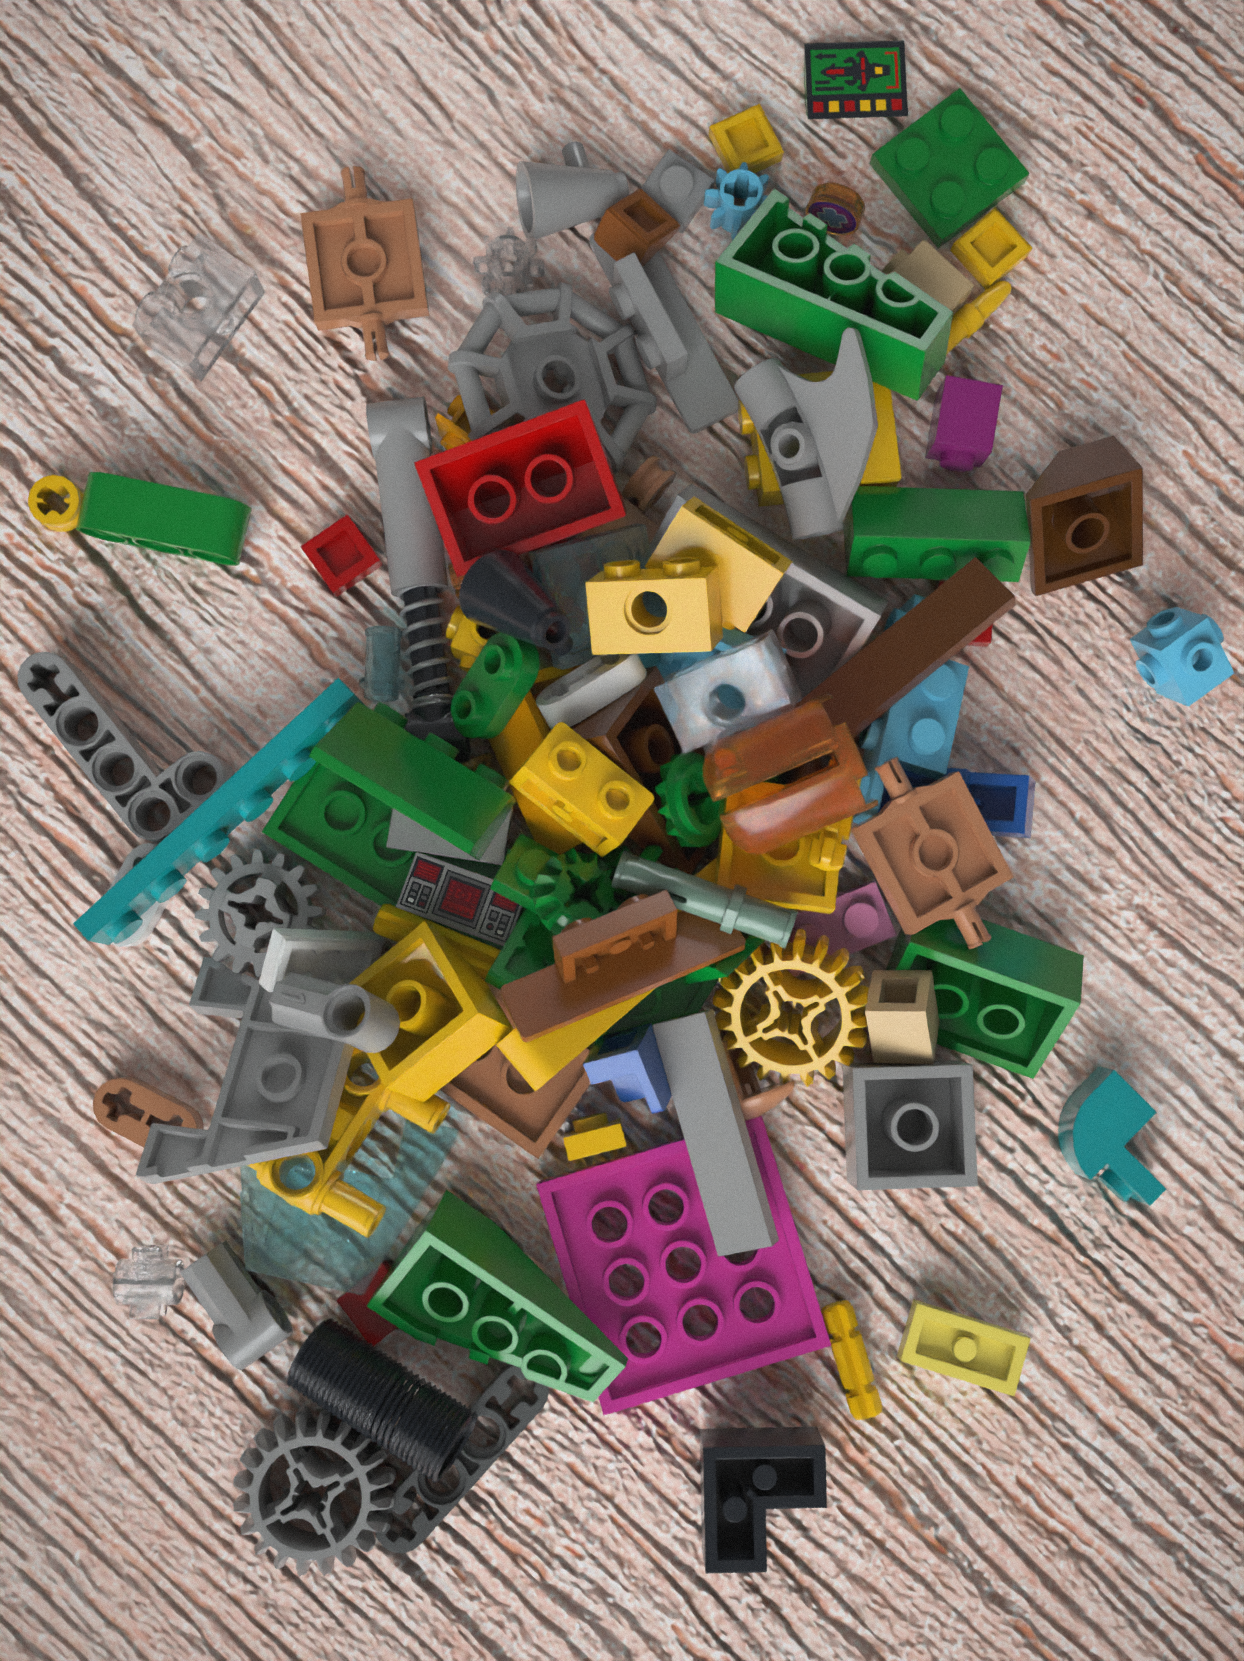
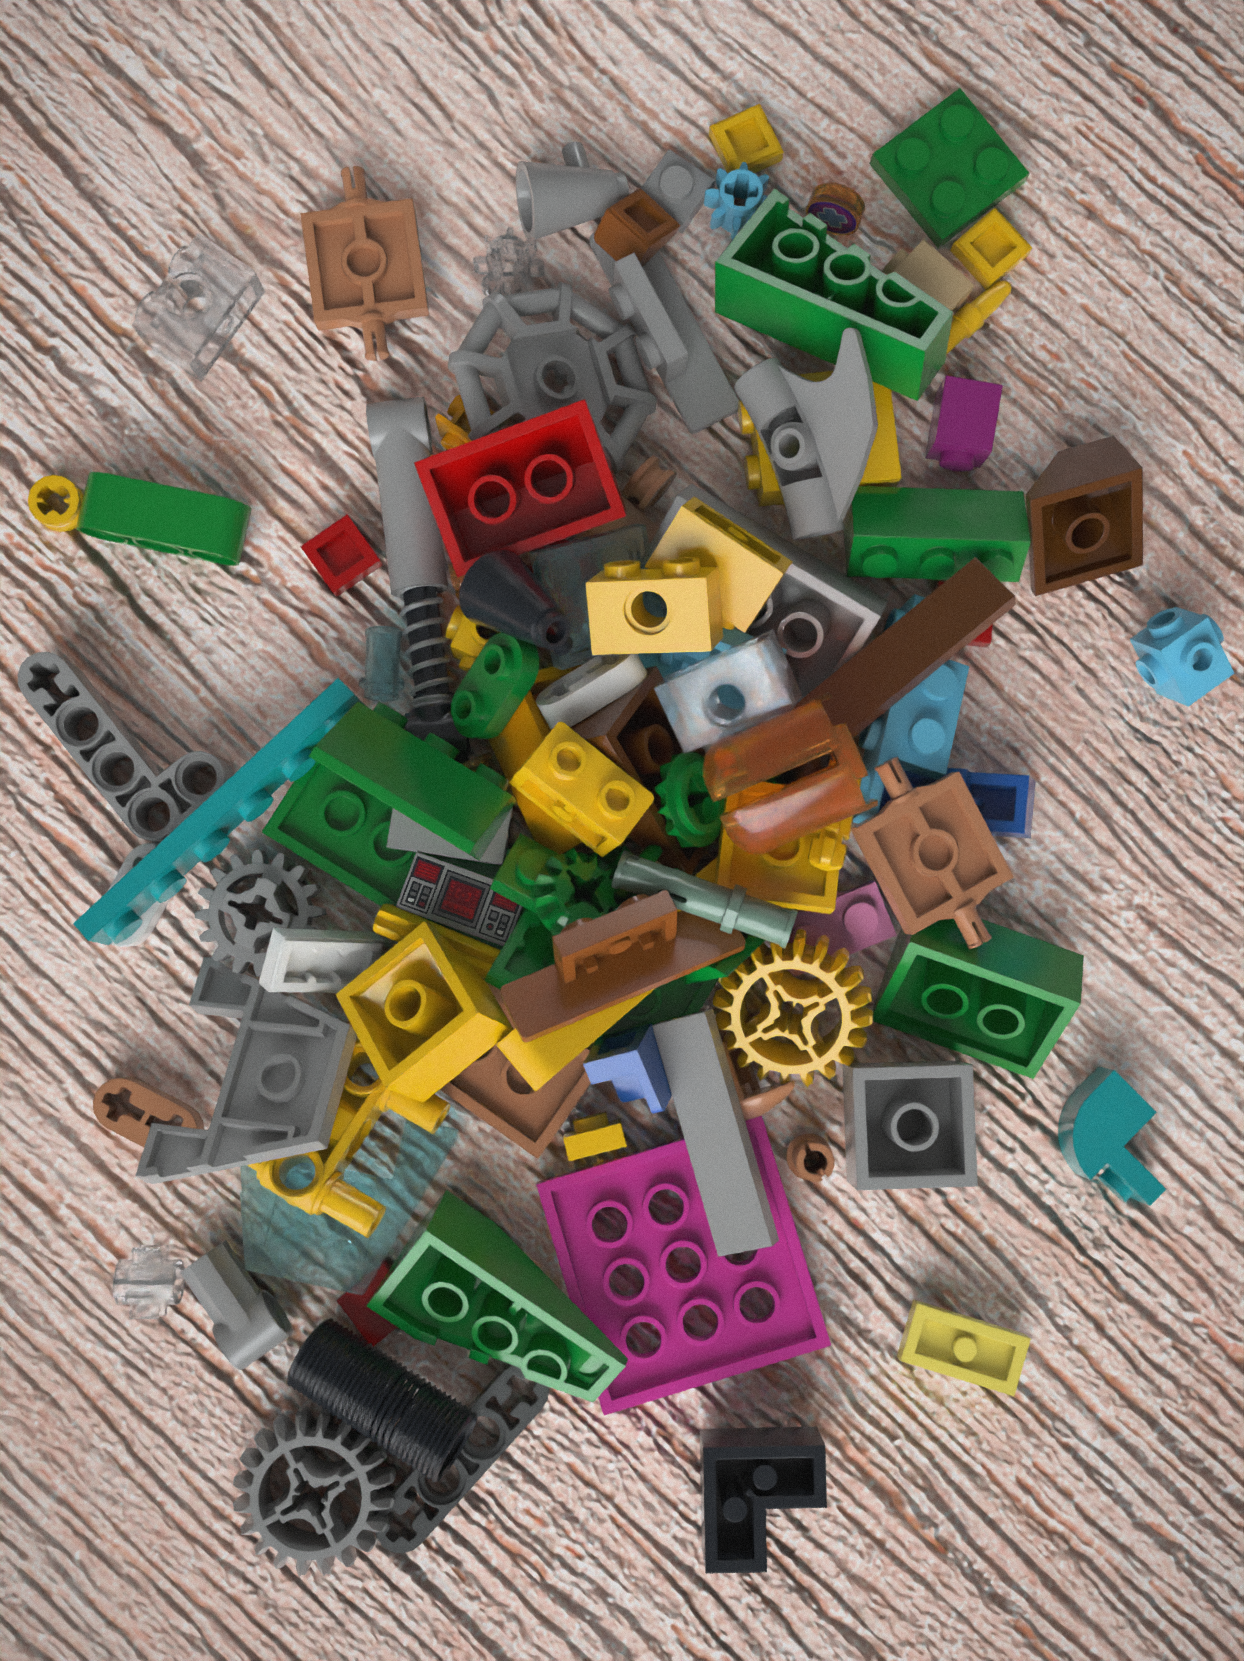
(333, 1012): light grey piece -> none
(796, 1153): none -> nougat pin
(852, 1360): yellow axle -> none
(855, 80): piece -> none
(902, 1016): tan brick -> none

